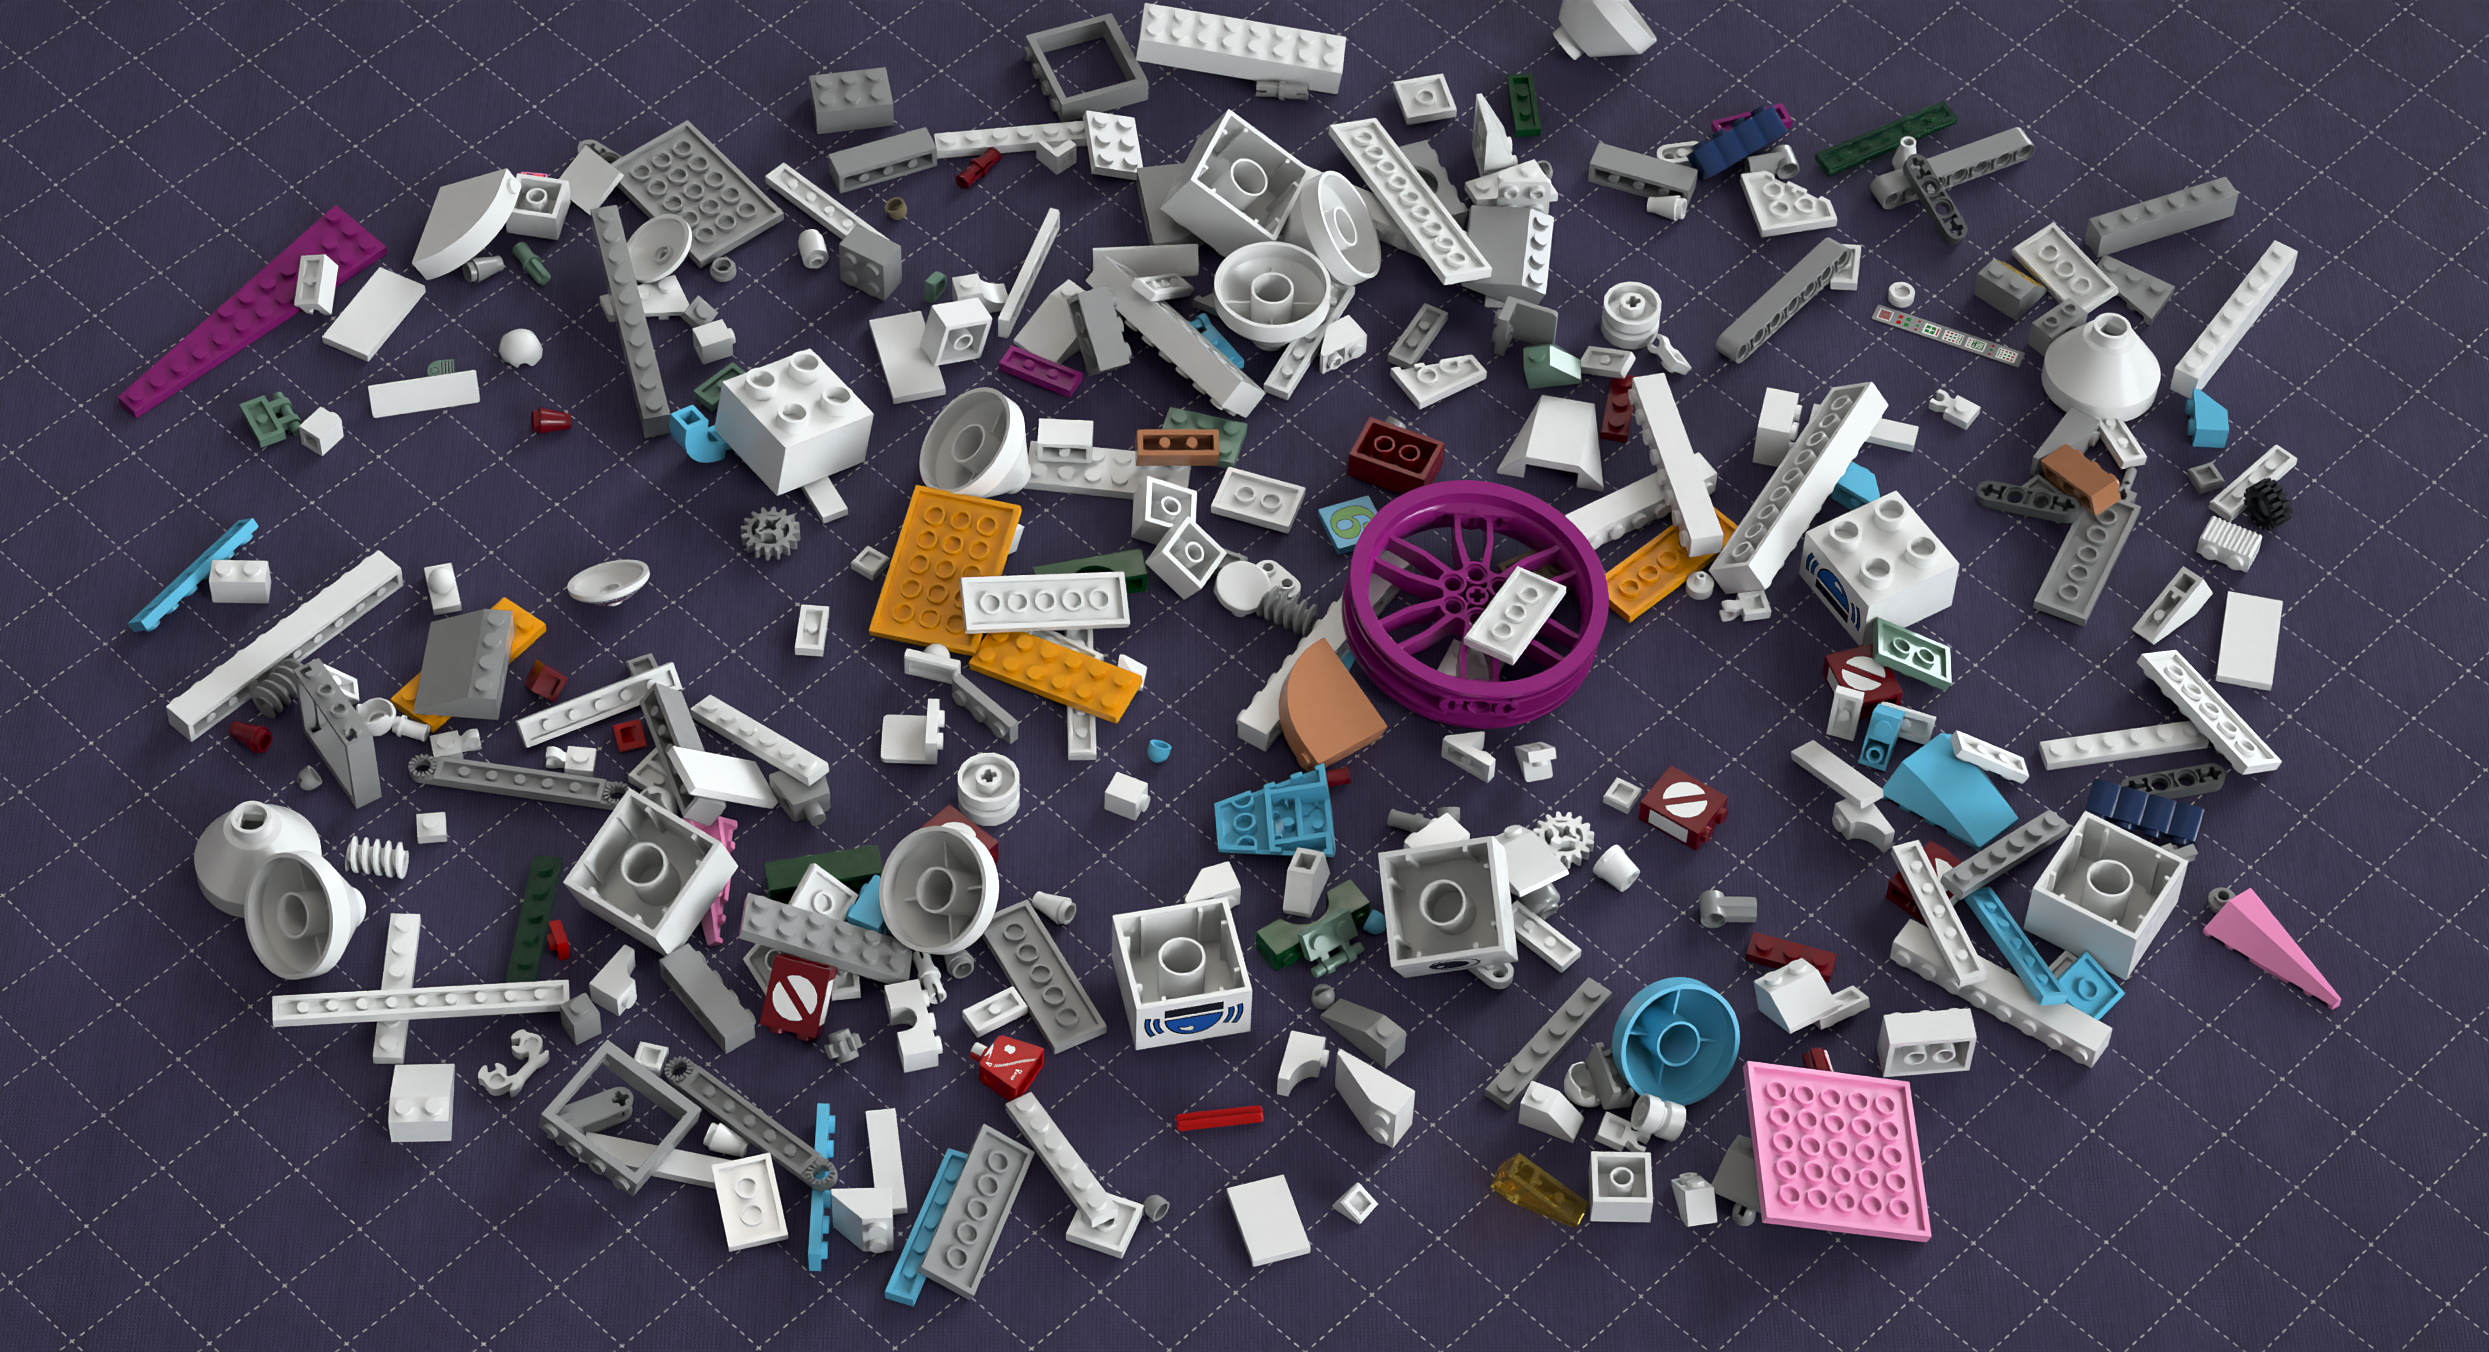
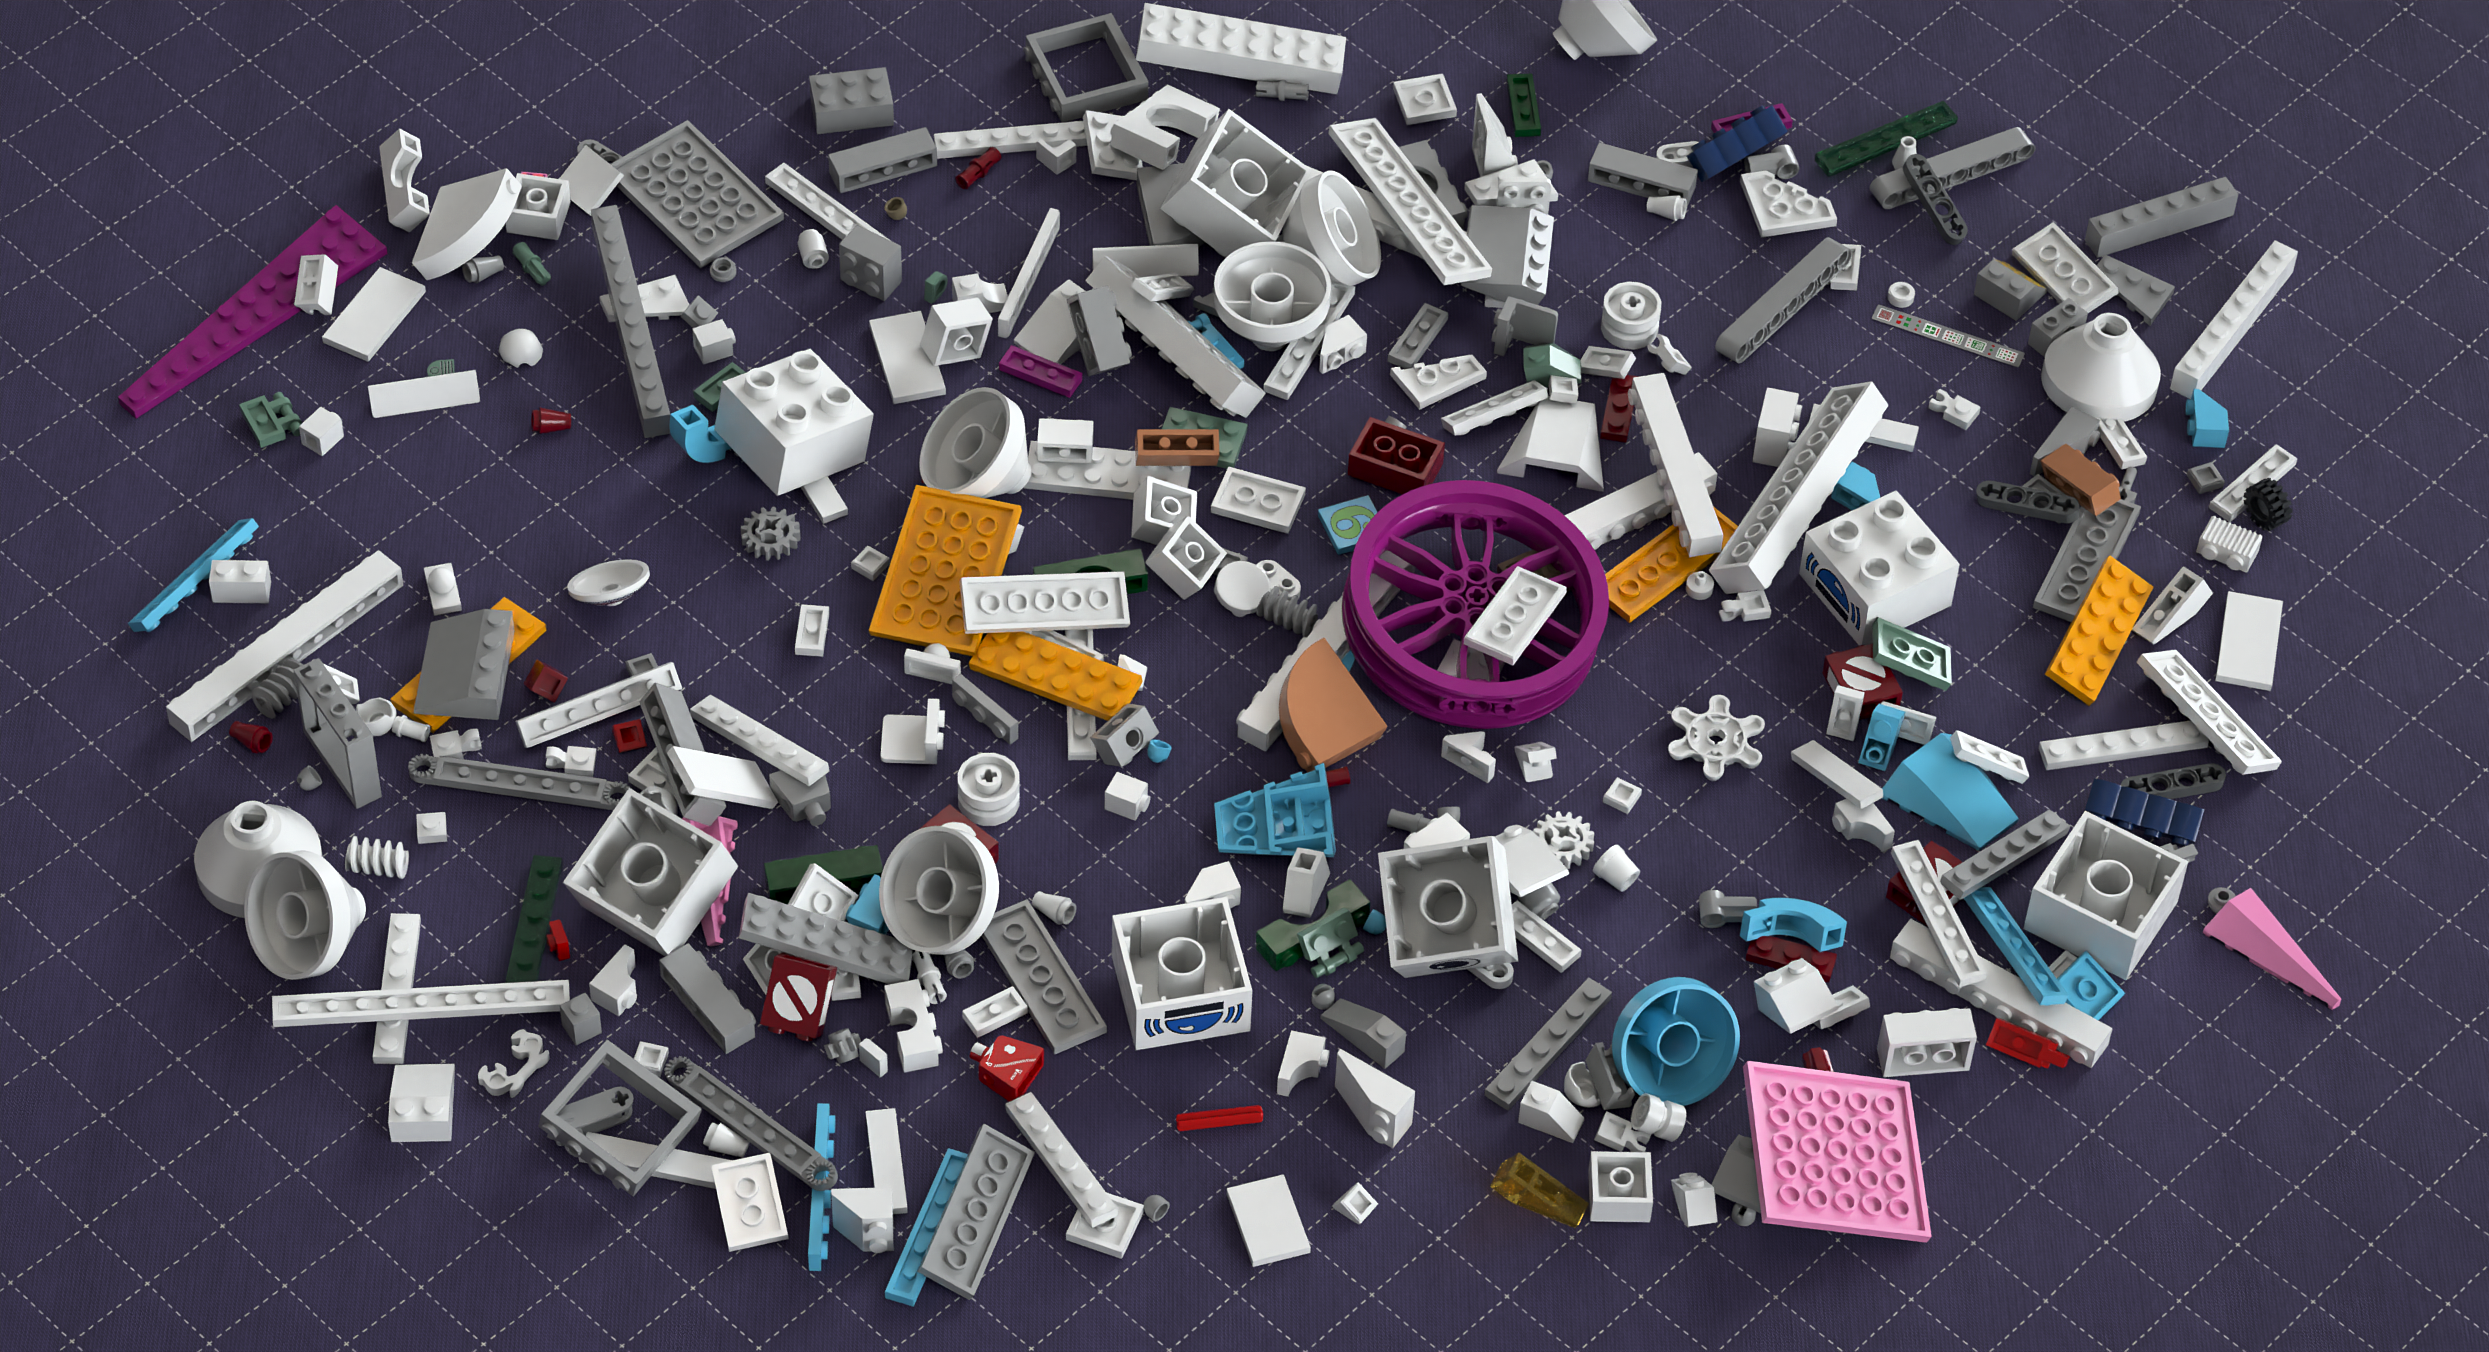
(399, 159): none -> white arch
(659, 247): white dish -> none
(873, 1057): none -> white tile
(1124, 735): none -> light grey brick
(1167, 107): none -> white arch
(1494, 407): none -> white plate
(1563, 389): none -> white plate
(1683, 808): dark red brick -> none
(1721, 723): none -> white plate
(1795, 918): none -> medium azure arch
(2025, 1045): none -> red hinge
(2099, 630): none -> light orange plate

